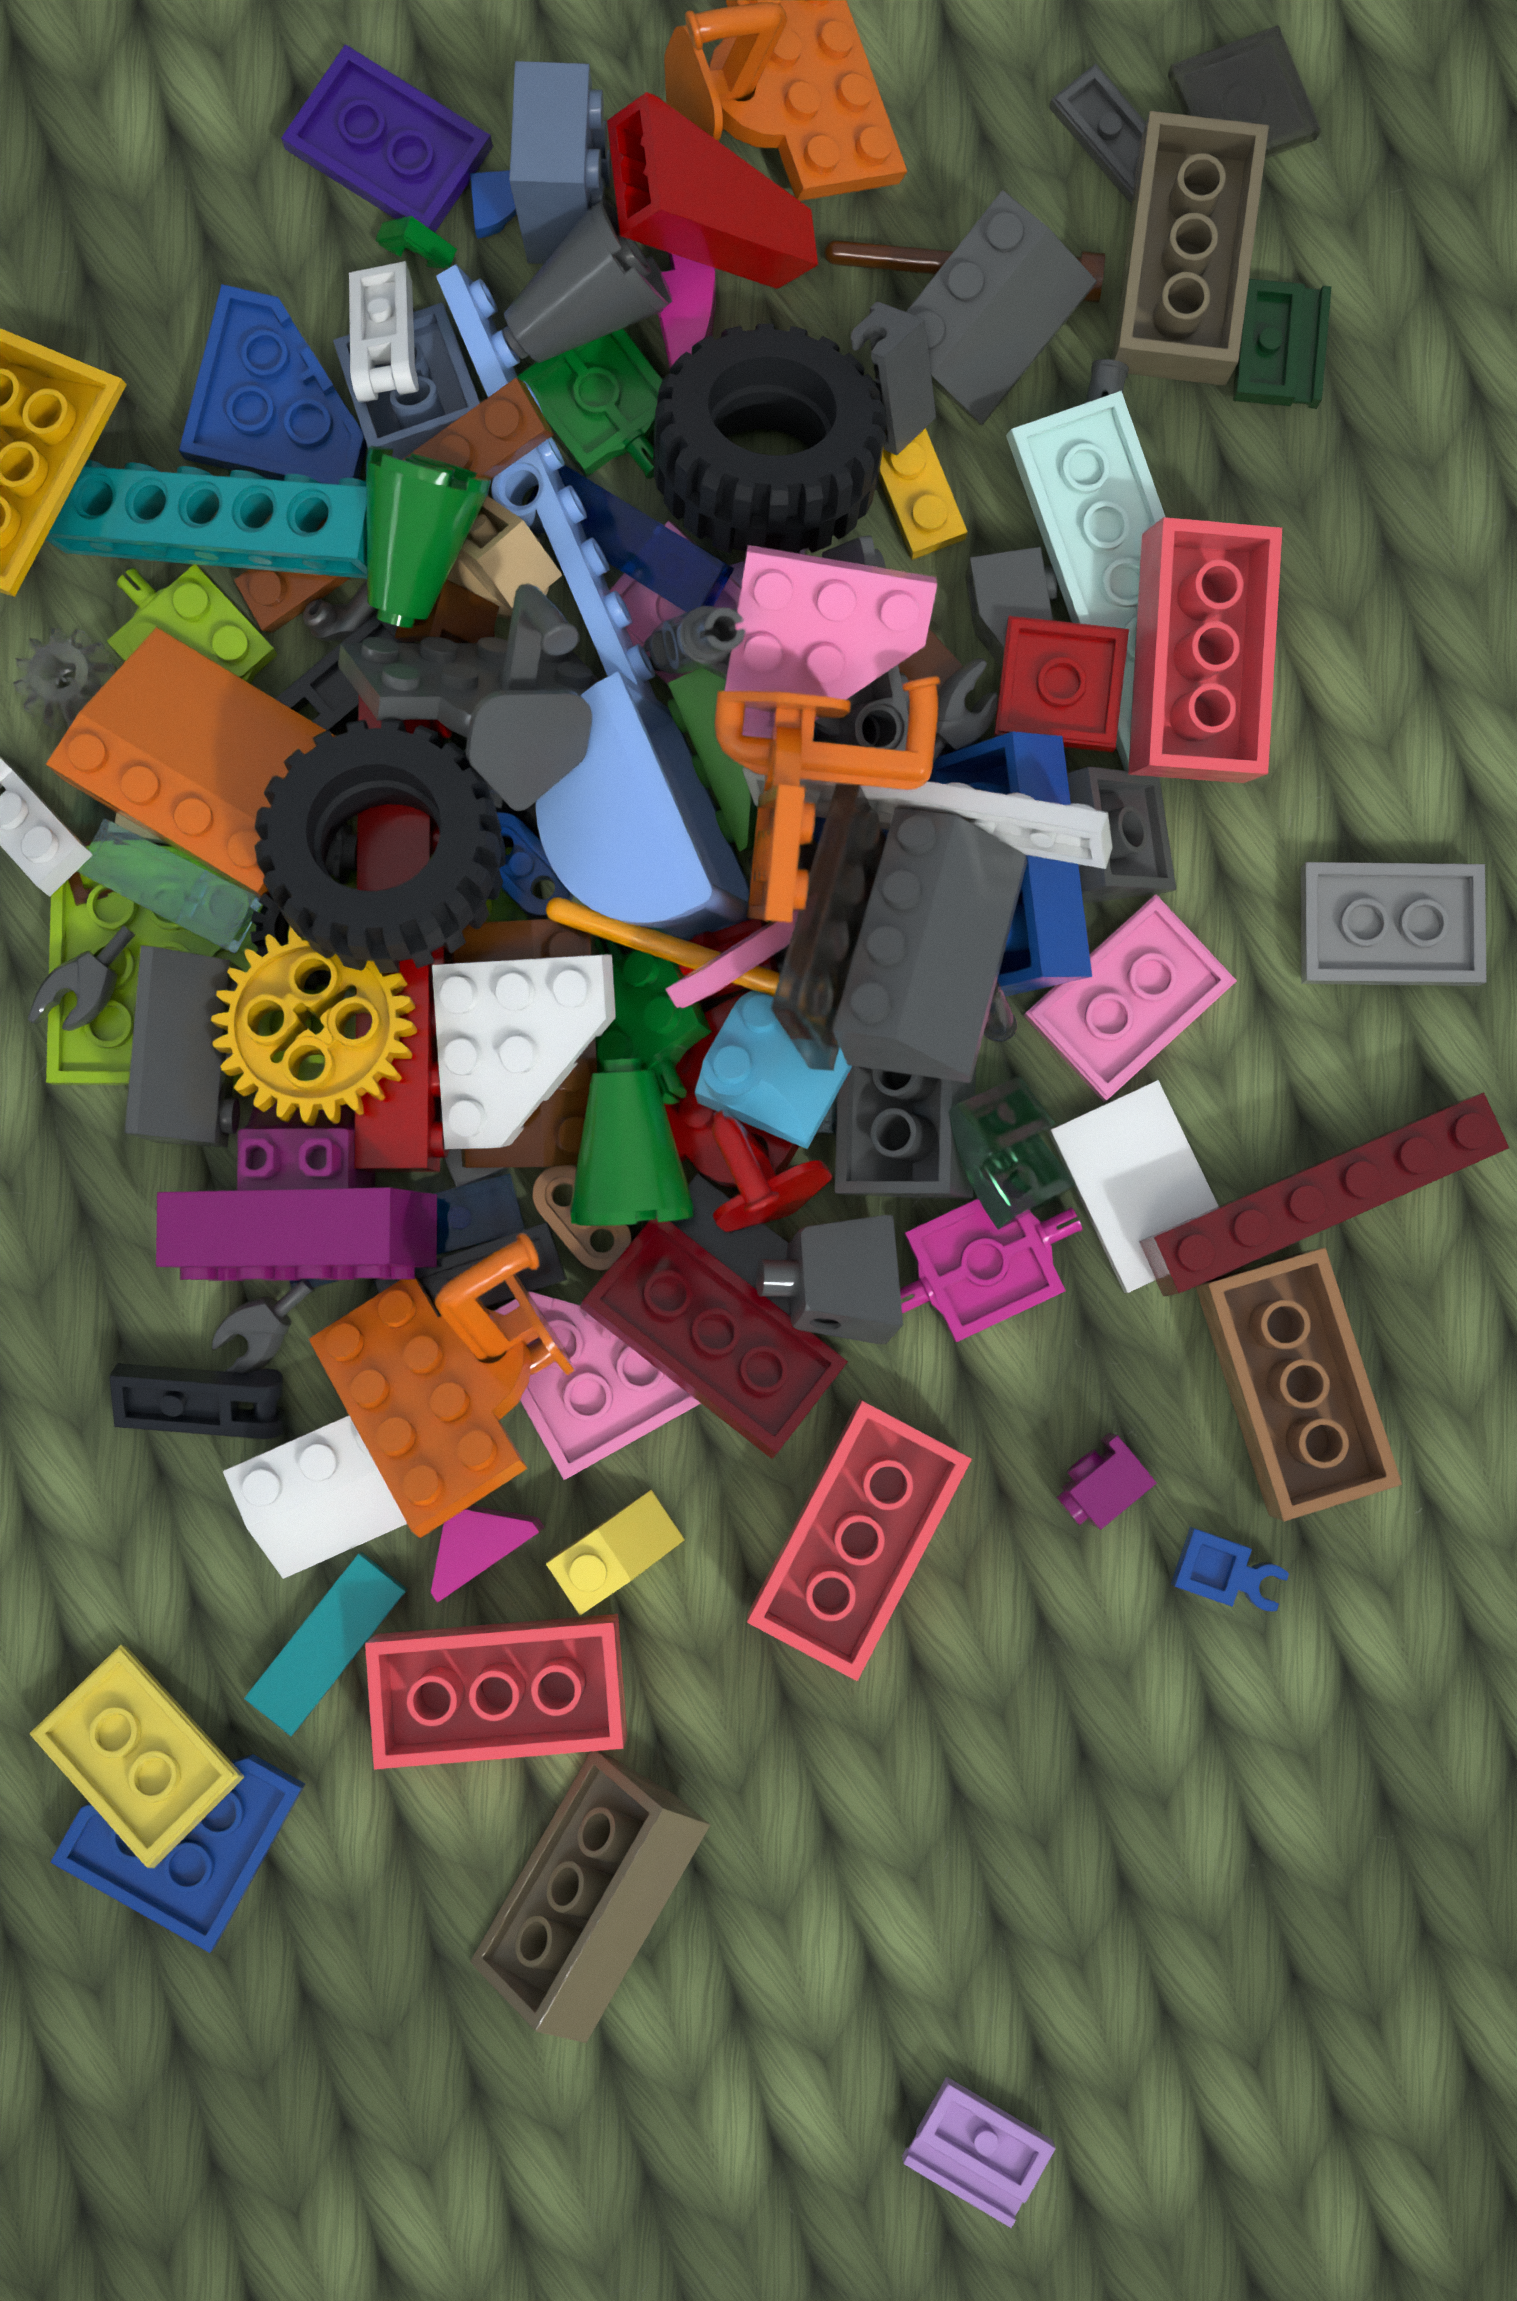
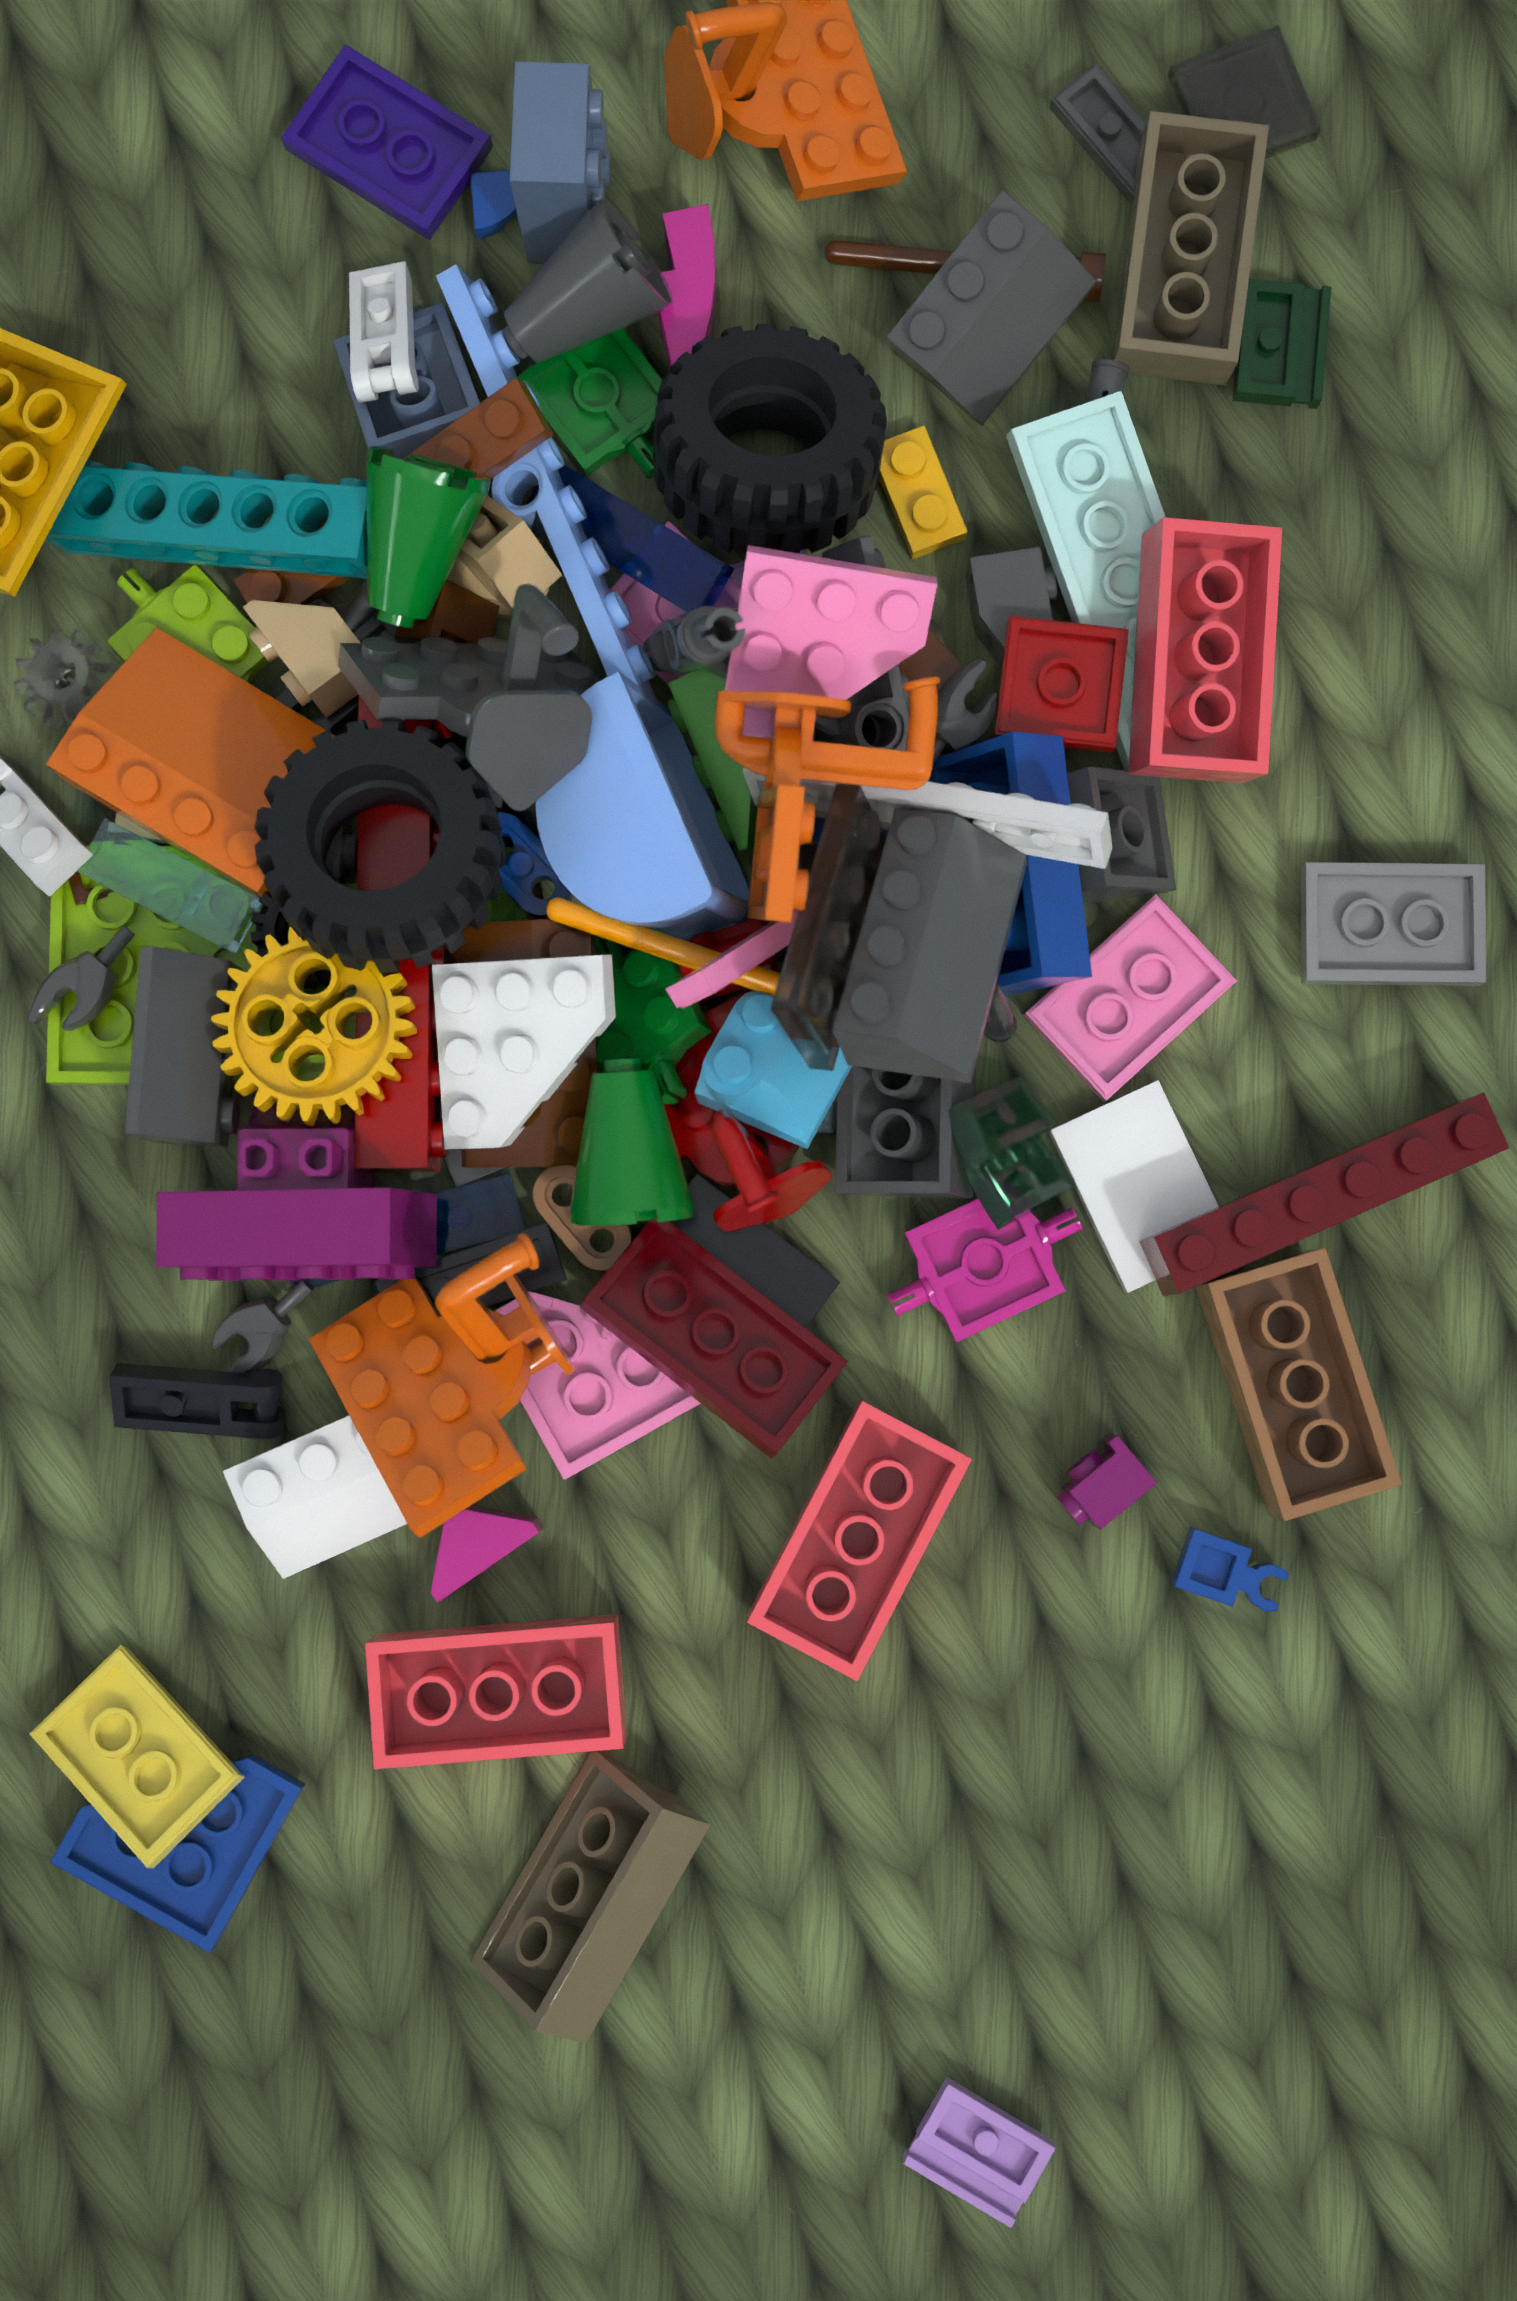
(267, 399): blue plate -> none
(309, 646): none -> tan slope
(326, 1644): teal tile -> none
(416, 237): green tile -> none
(615, 1552): light yellow slope -> none
(702, 199): red slope -> none
(840, 1279): dark grey torso -> none
(900, 371): dark grey hinge -> none

